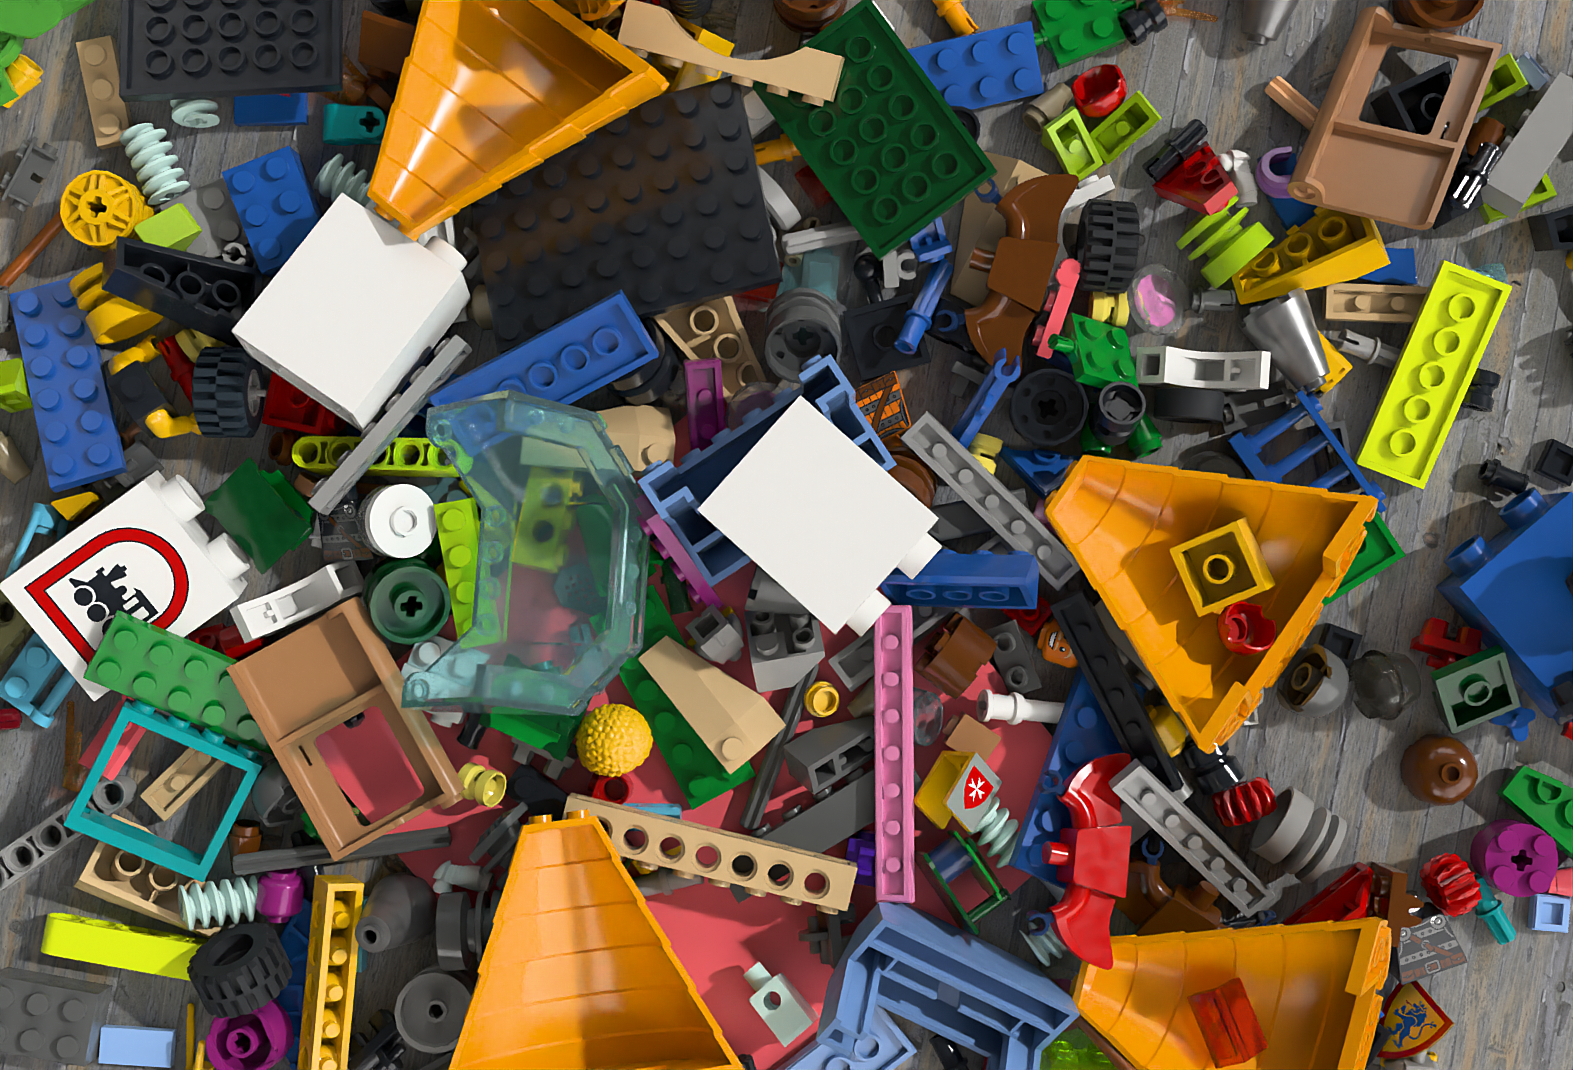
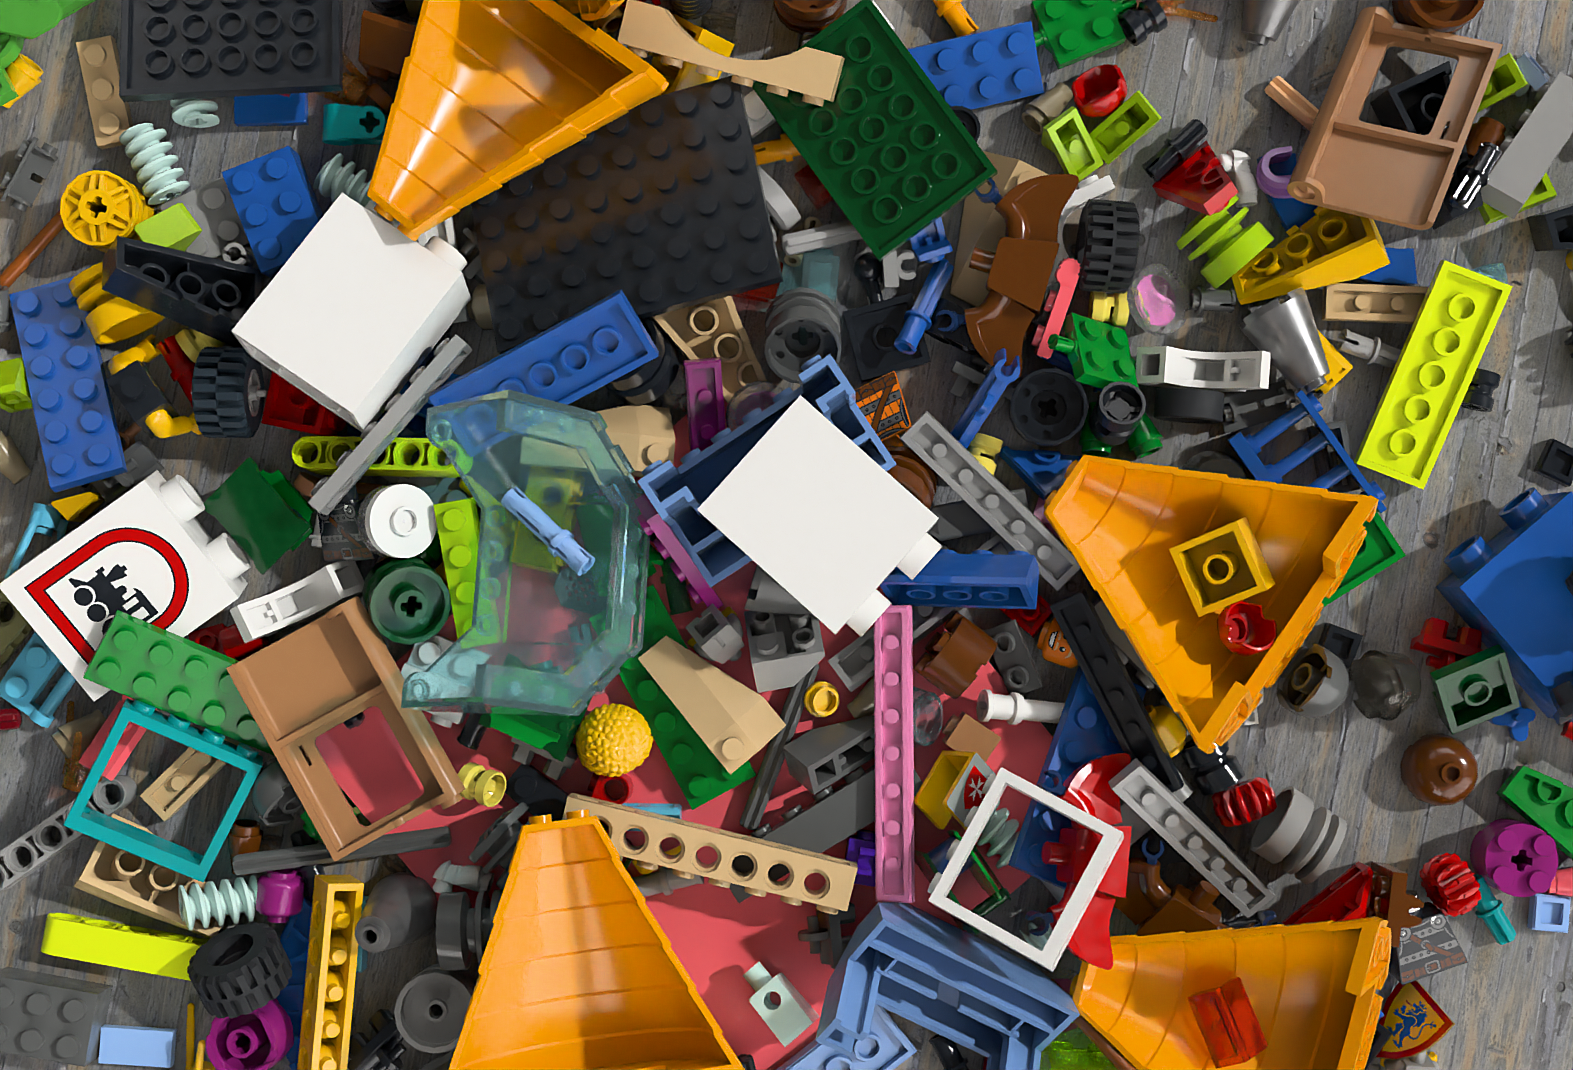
(88, 725): none -> dark tan cone
(281, 447): reddish brown plate -> none
(559, 541): none -> light blue pin
(1078, 902): none -> white window
(1494, 473): black pin -> none

